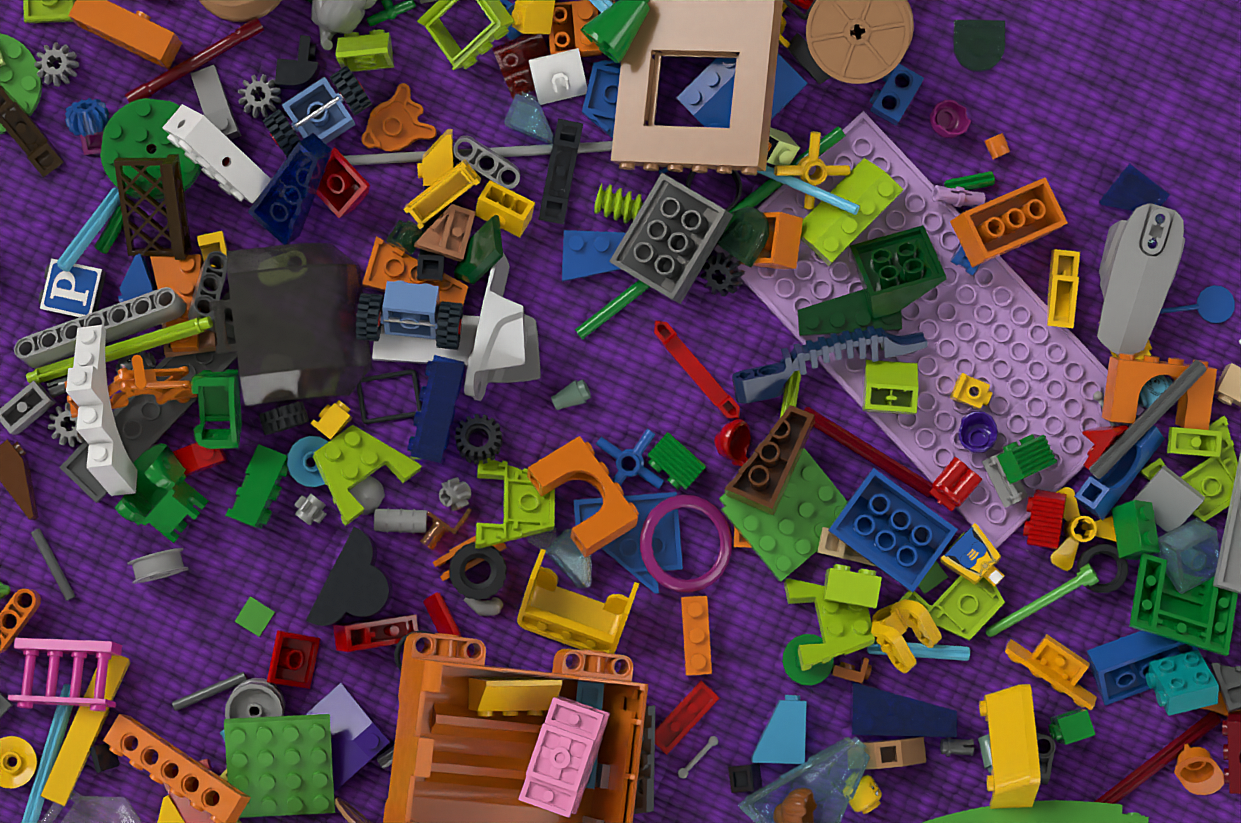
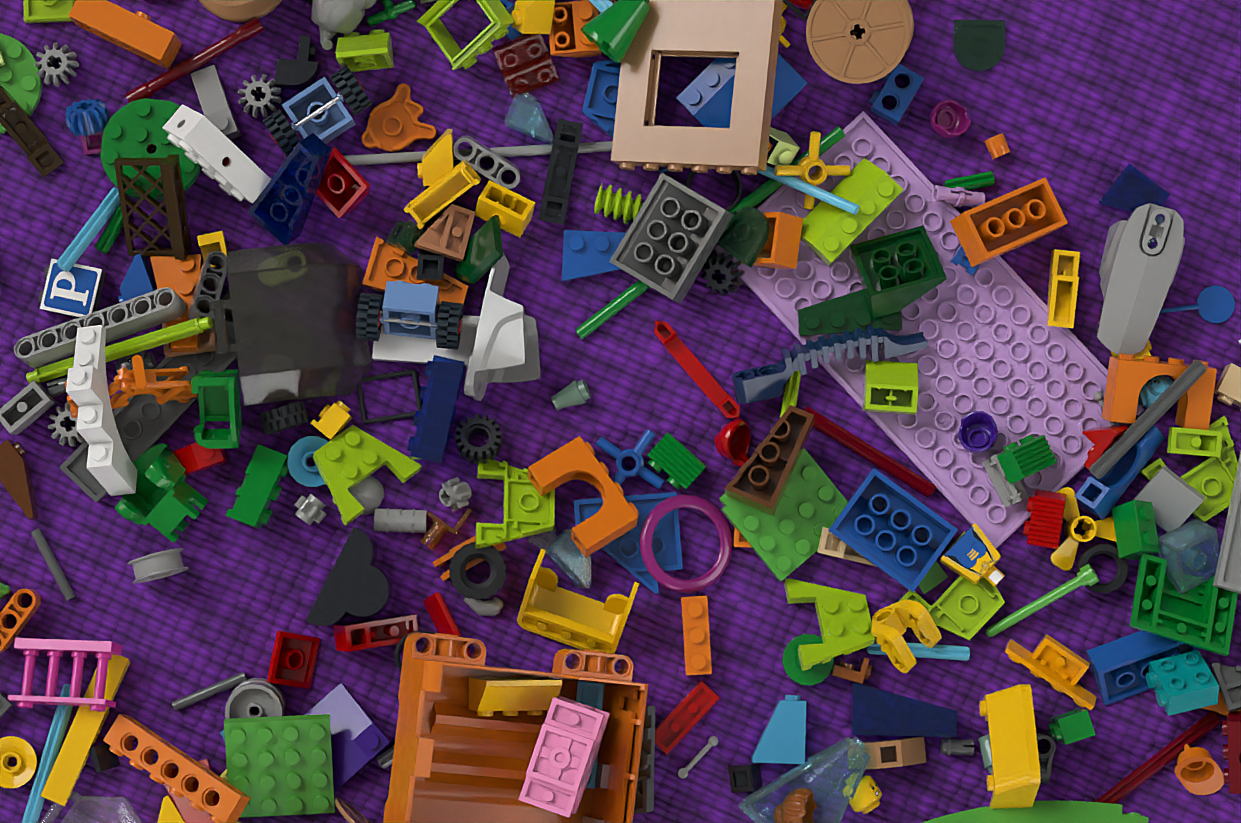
(254, 616): bright green sticker -> none
(558, 76): white piece -> none
(800, 51): black tyre -> none
(852, 587): lime slope -> none
(954, 484): red piece -> none
(961, 392): yellow brick -> none

